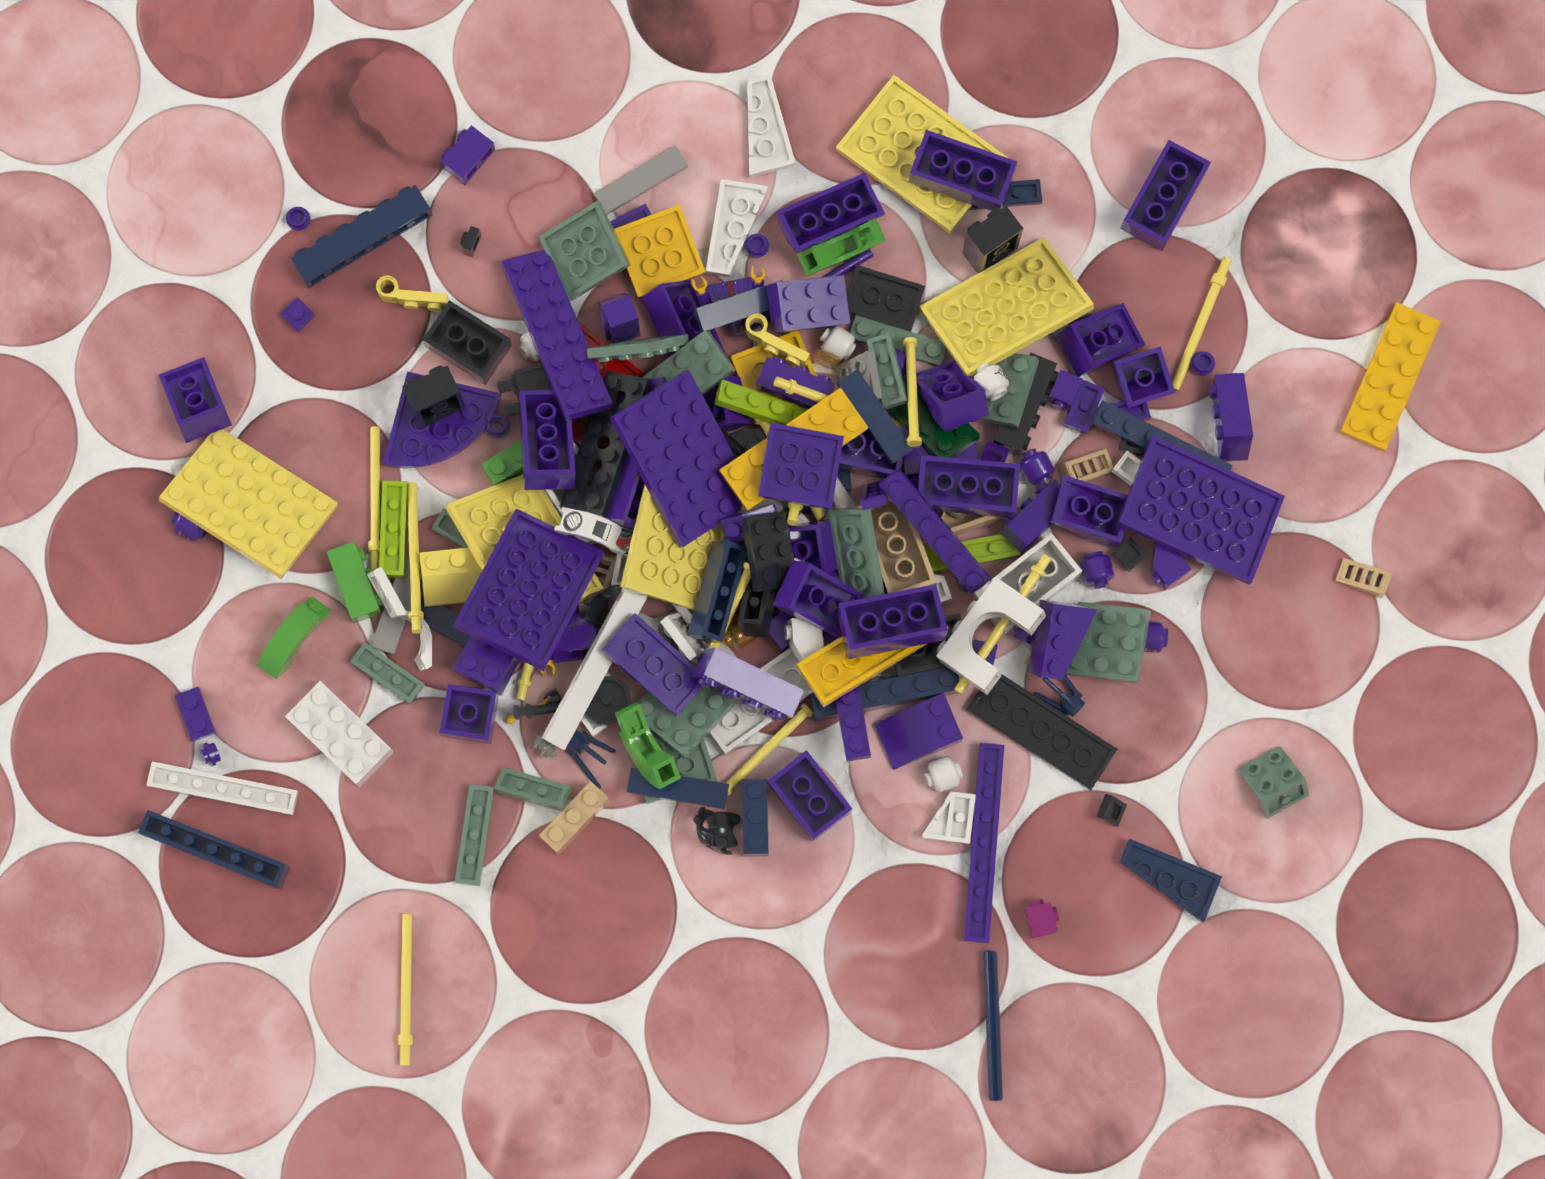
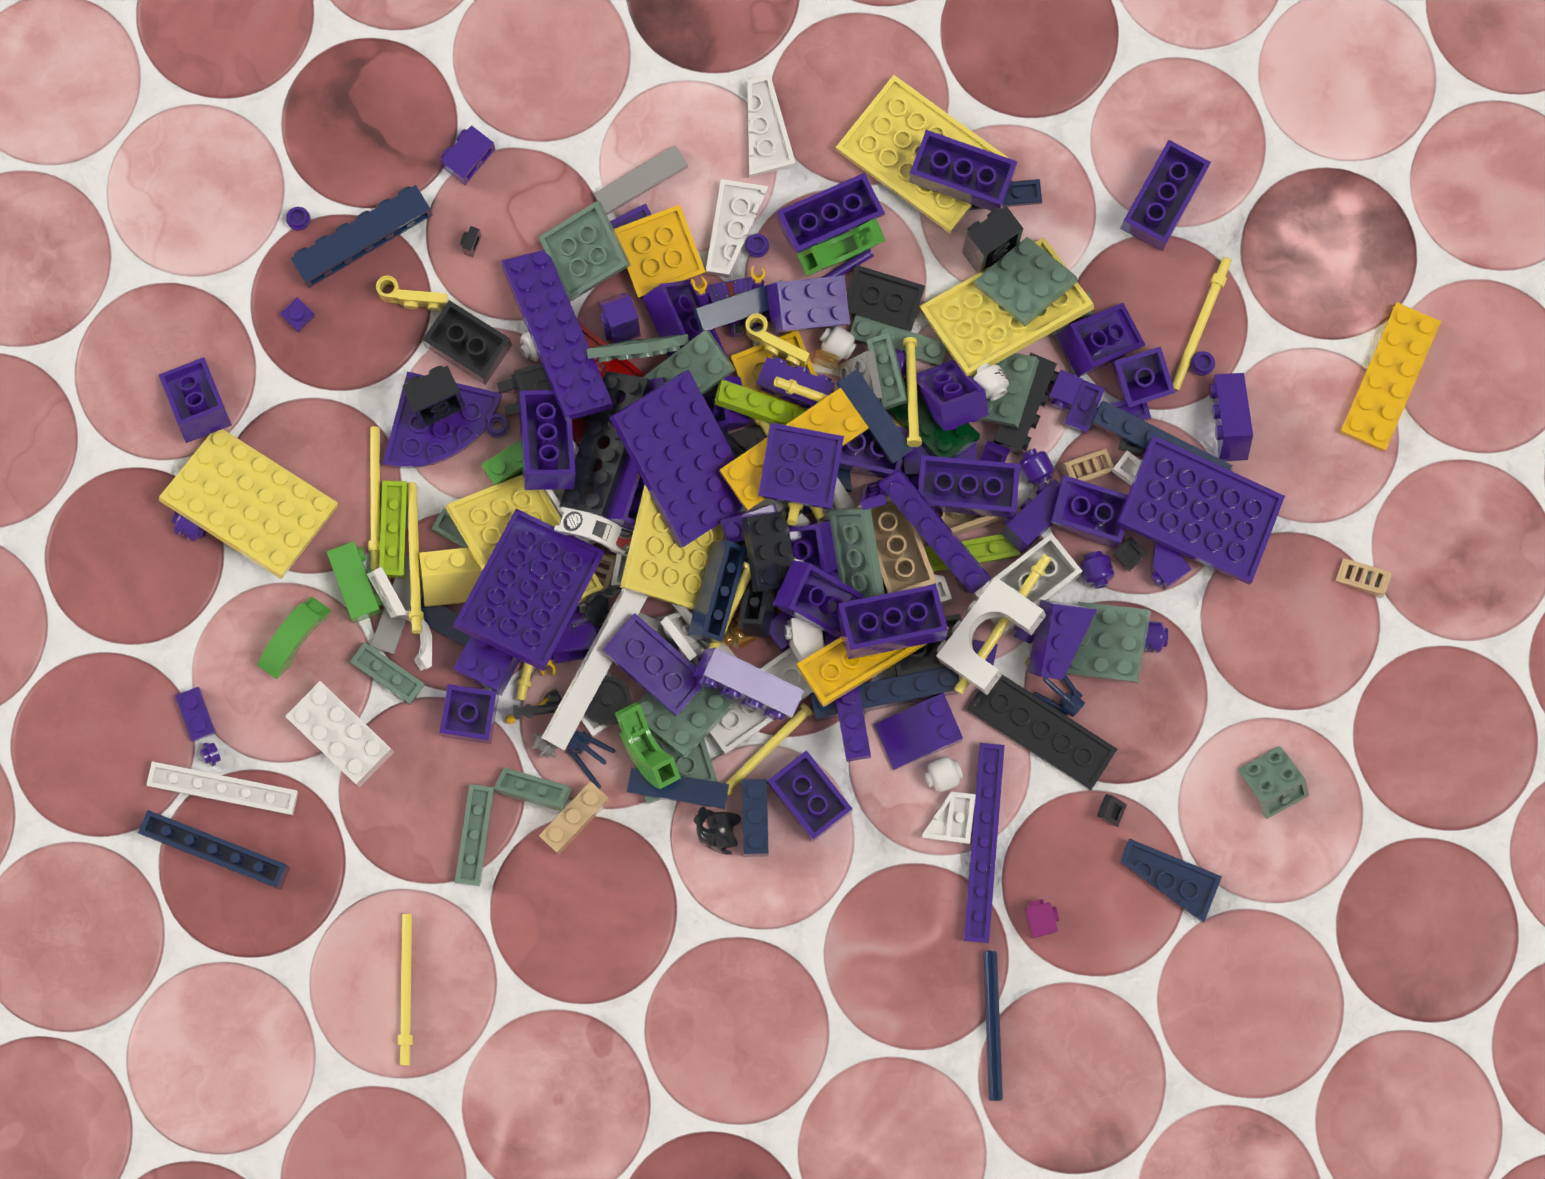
(1026, 281): none -> sand green plate

